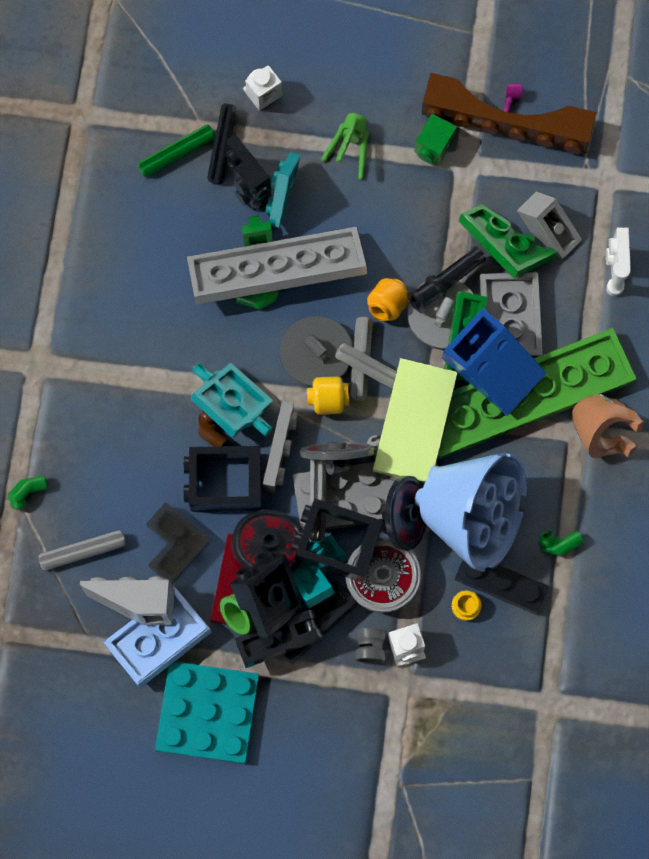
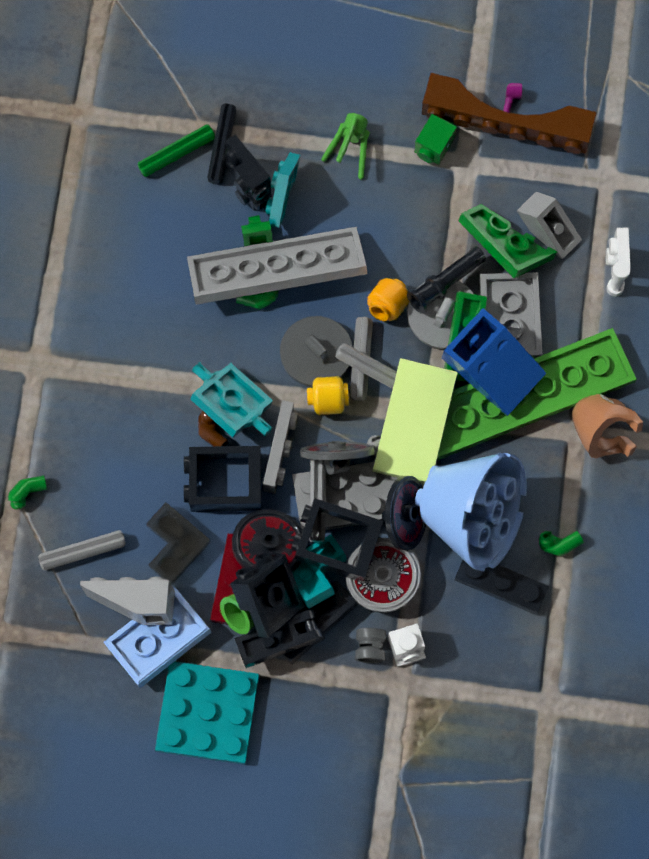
(261, 83): white brick -> none
(466, 605): yellow plate -> none

